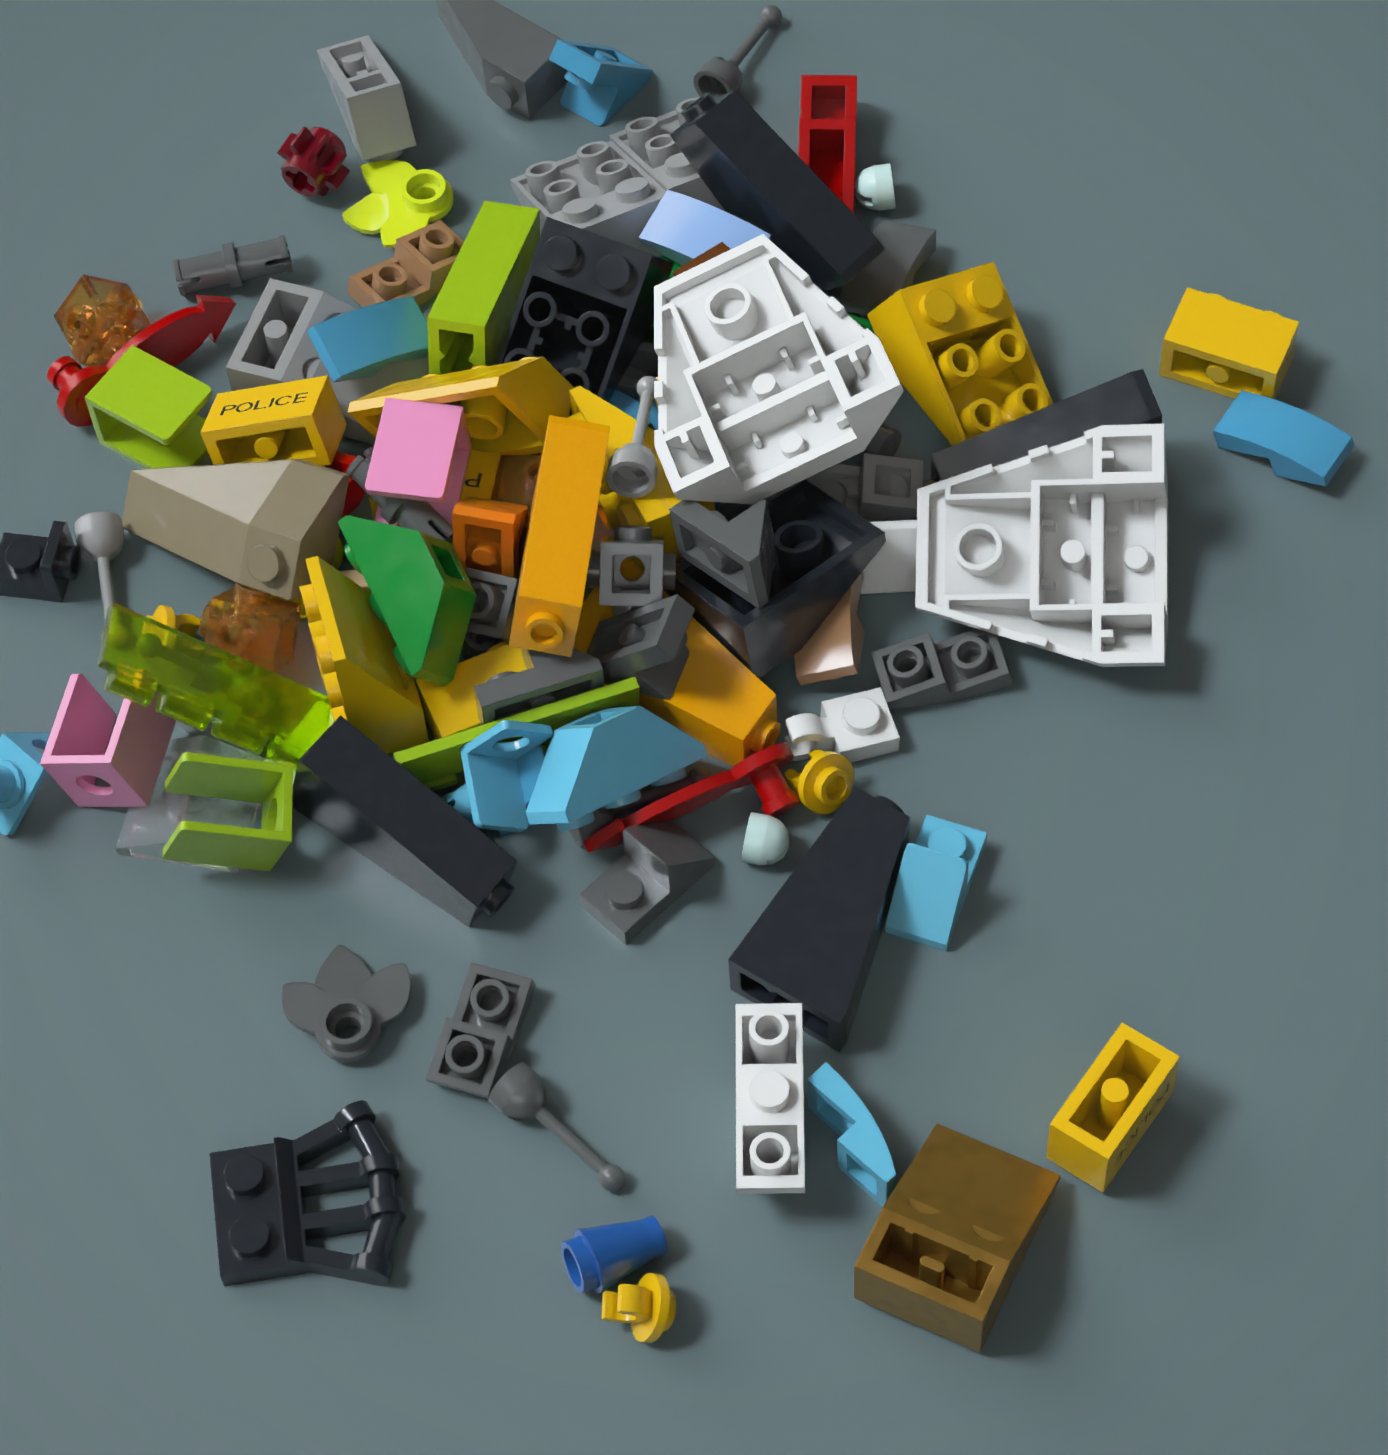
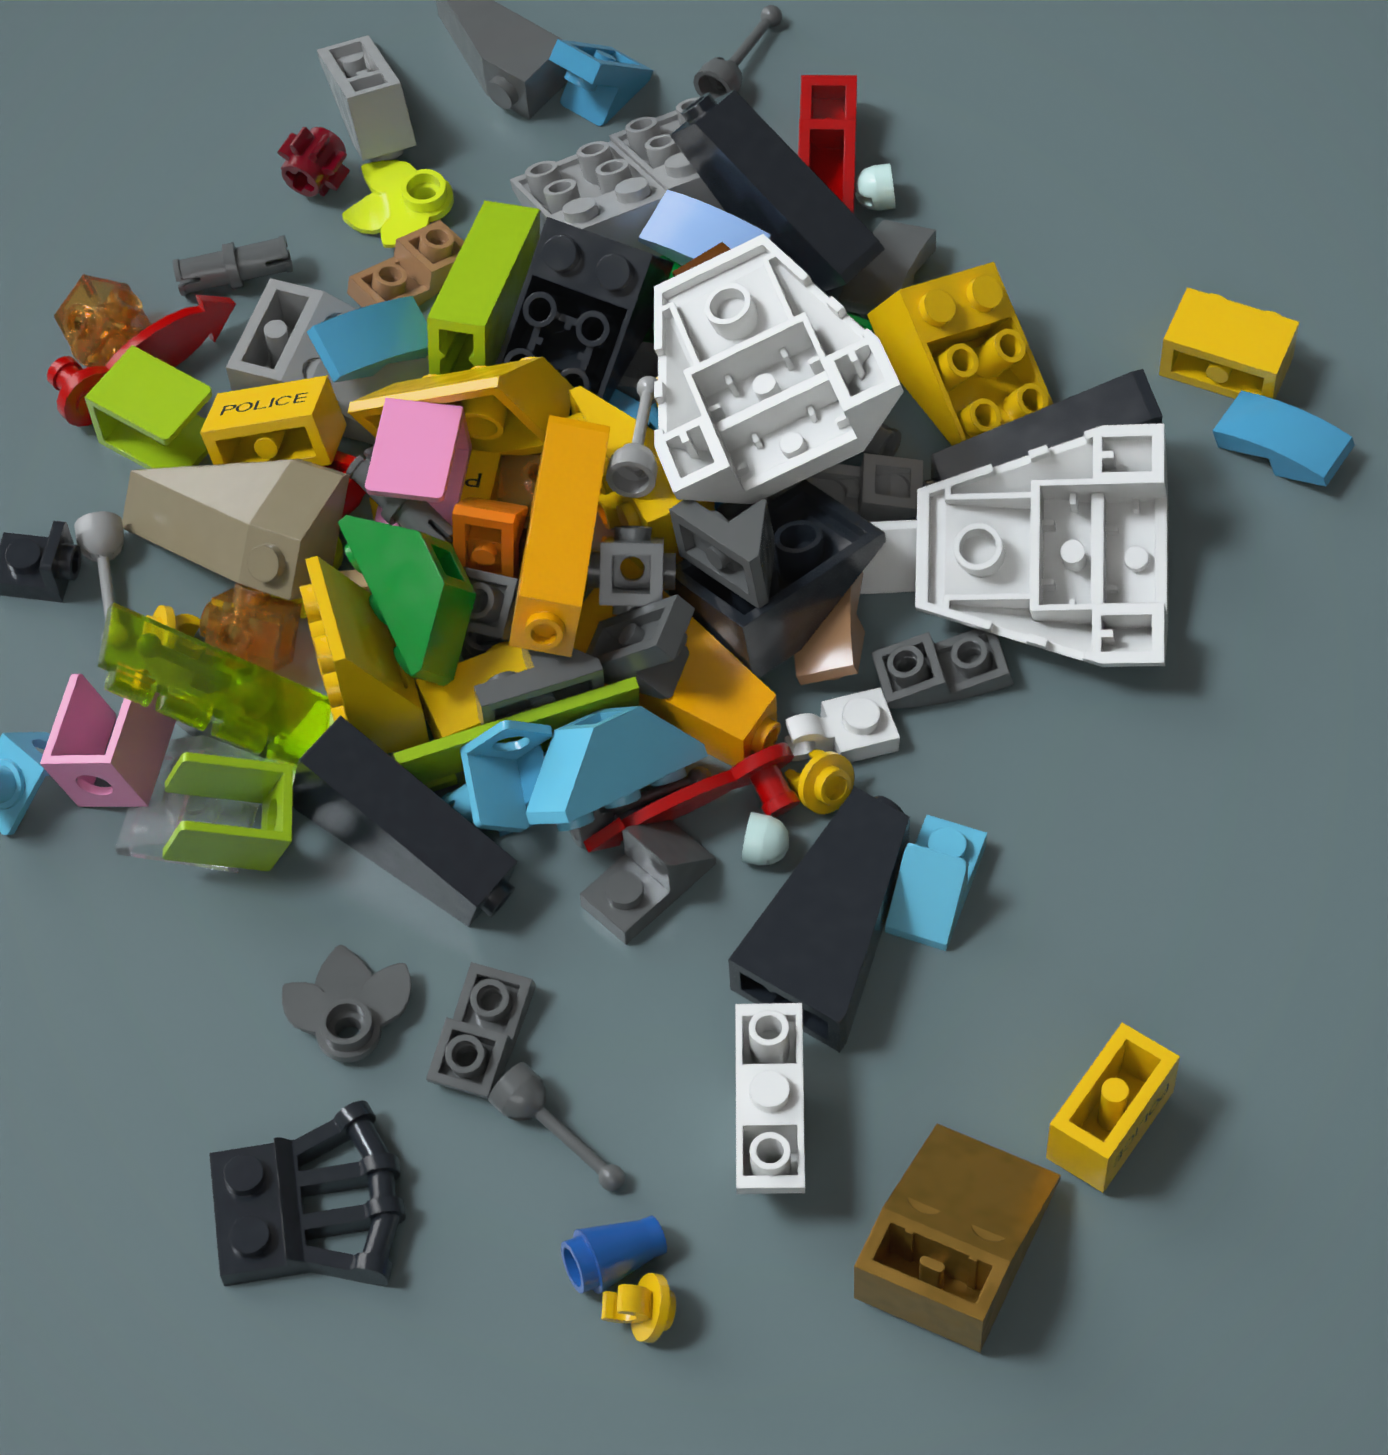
(861, 1148): medium azure slope -> none

